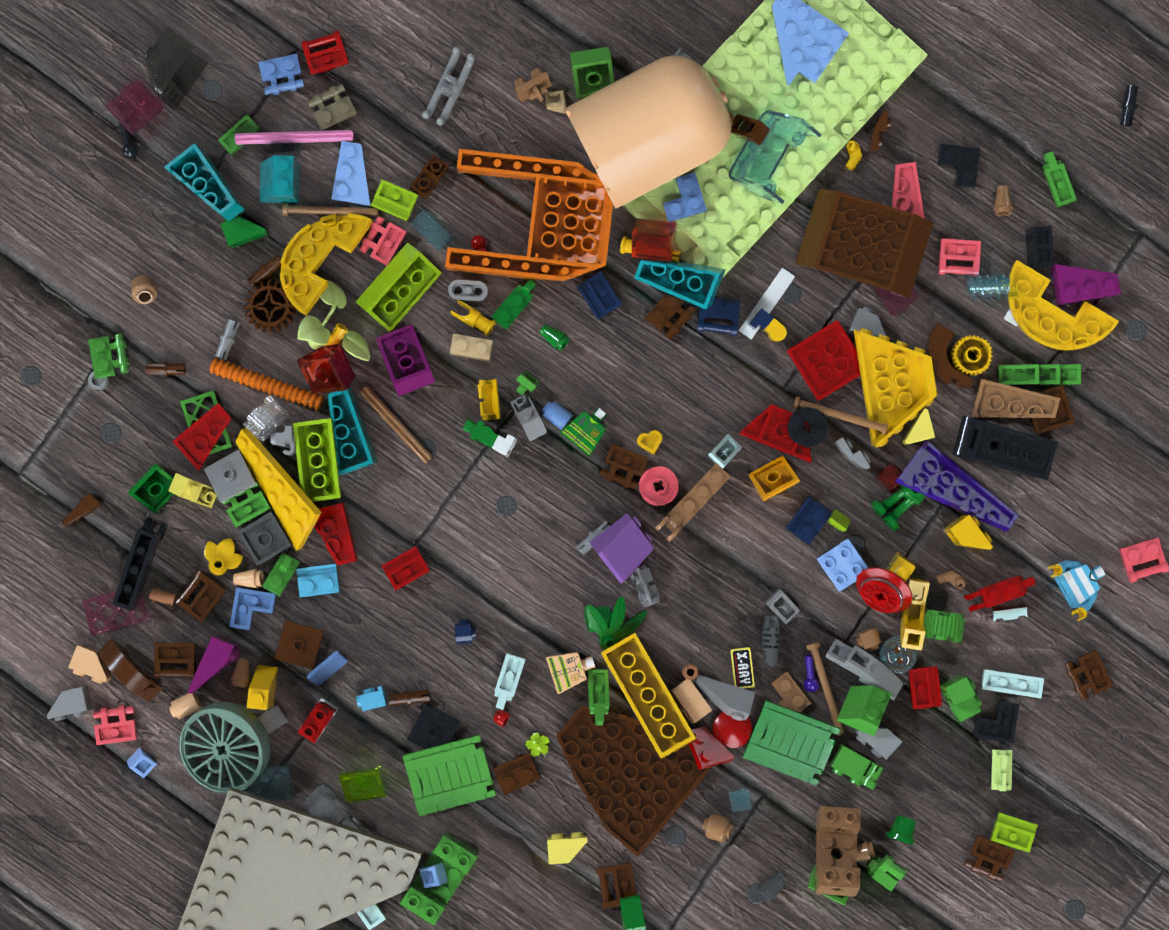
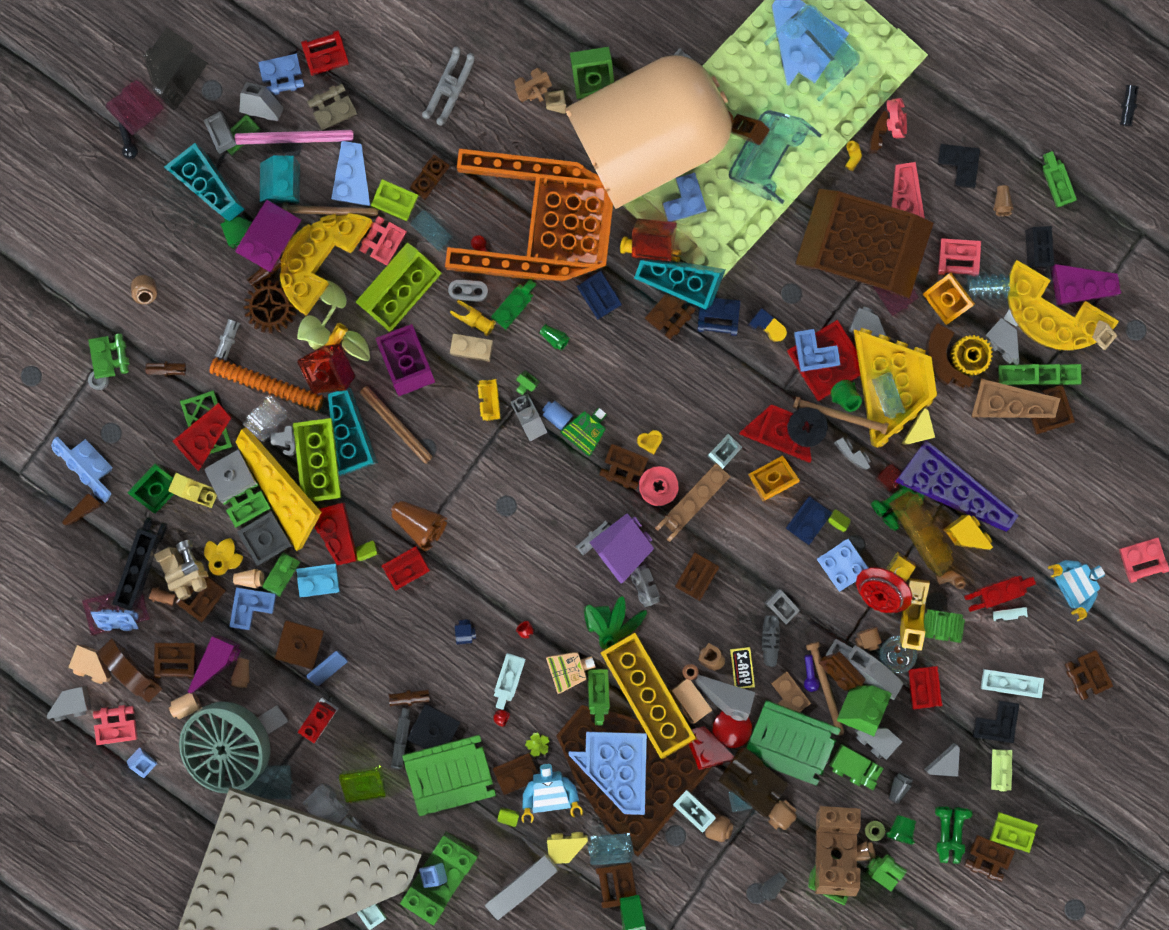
(87, 464): none -> light blue bracket
(118, 620): none -> light blue hinge
(181, 574): none -> tan hips
(220, 132): none -> light grey tile
(259, 101): none -> light grey slope
(262, 688): yellow slope -> none
(268, 236): none -> magenta slope
(366, 551): none -> lime slope
(372, 699): medium azure brick -> none
(401, 739): none -> dark grey piece
(419, 523): none -> dark orange cone
(488, 437): green hips -> none
(508, 816): none -> lime slope
(521, 887): none -> light grey slope
(525, 629): none -> red hinge
(549, 792): none -> medium azure torso
(610, 849): none -> clear light blue hinge
(617, 766): none -> light blue wing
(694, 810): none -> light aqua slope
(697, 576): none -> reddish brown plate
(711, 658): none -> medium nougat plate
(740, 776): none -> dark brown piece
(768, 300): white sticker -> none
(782, 815): none -> medium nougat head
(812, 357): none -> medium blue plate
(827, 38): none -> clear light blue windscreen
(842, 671): none -> reddish brown plate
(846, 395): none -> green piece
(875, 824): none -> yellowish green plate
(888, 395): none -> clear light blue hinge
(898, 120): none -> coral plate
(900, 787): none -> dark grey cone
(922, 532): none -> clear yellow slope
(946, 764): none -> light grey slope
(948, 298): none -> light orange slope
(954, 844): none -> green piece
(961, 697): bright green brick -> none
(1005, 340): none -> light grey slope
(1013, 451): black hinge -> none
(1104, 335): none -> tan slope

